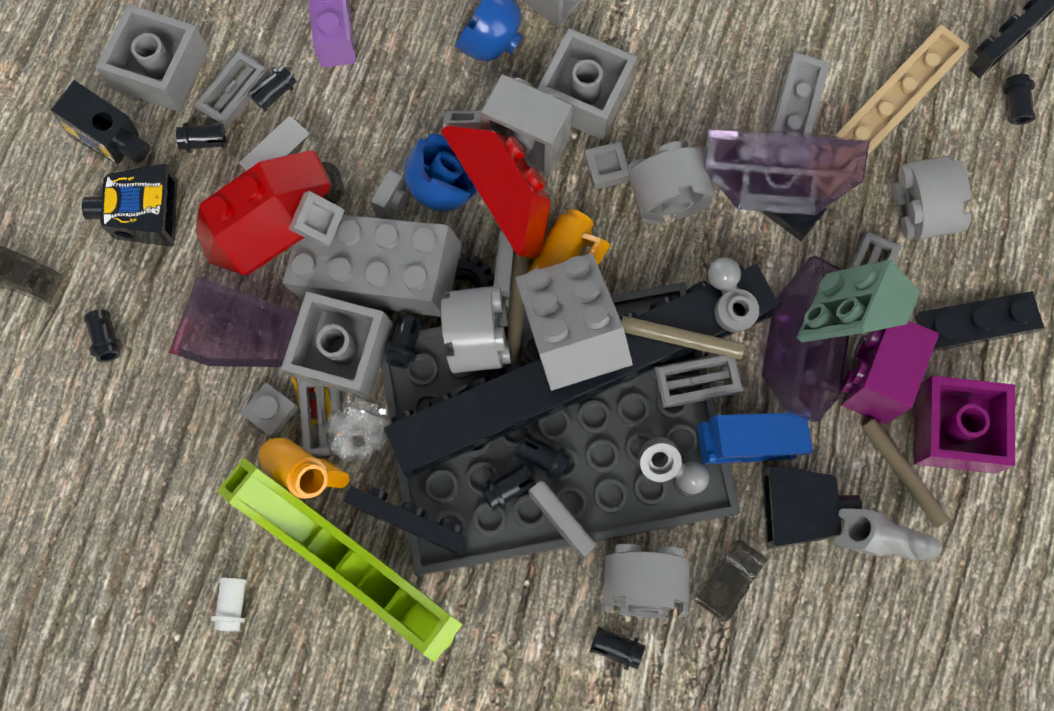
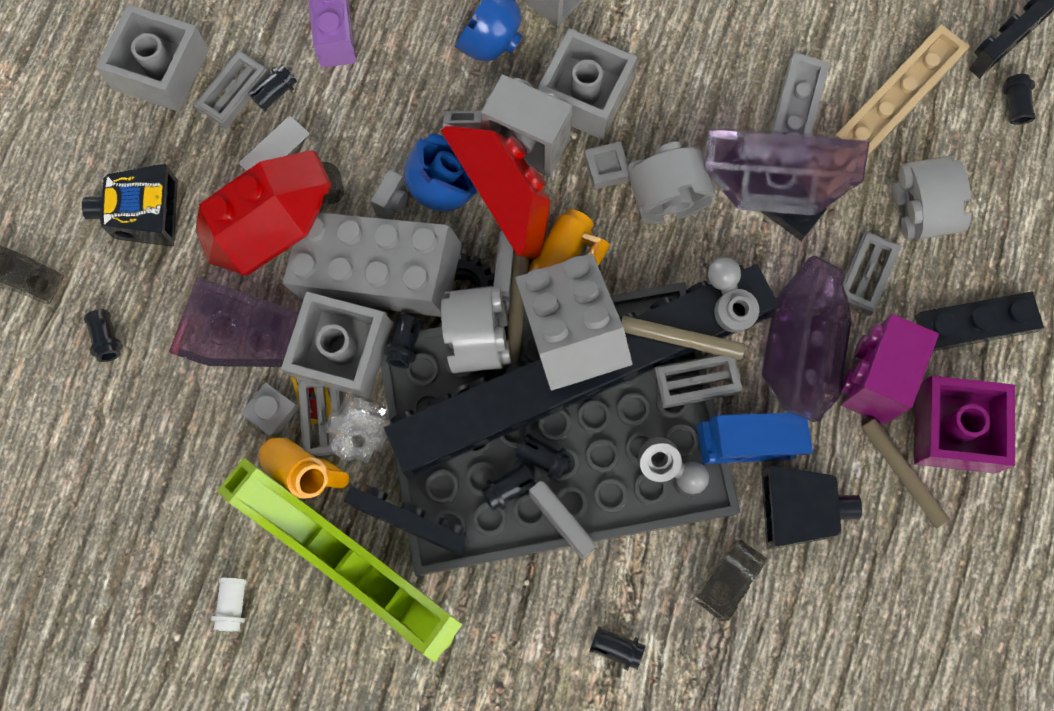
(98, 125): black torso -> none
(199, 137): black pin -> none
(316, 219): light grey plate -> none
(646, 581): light grey brick -> none
(859, 302): sand green slope -> none
(878, 536): light grey animal -> none

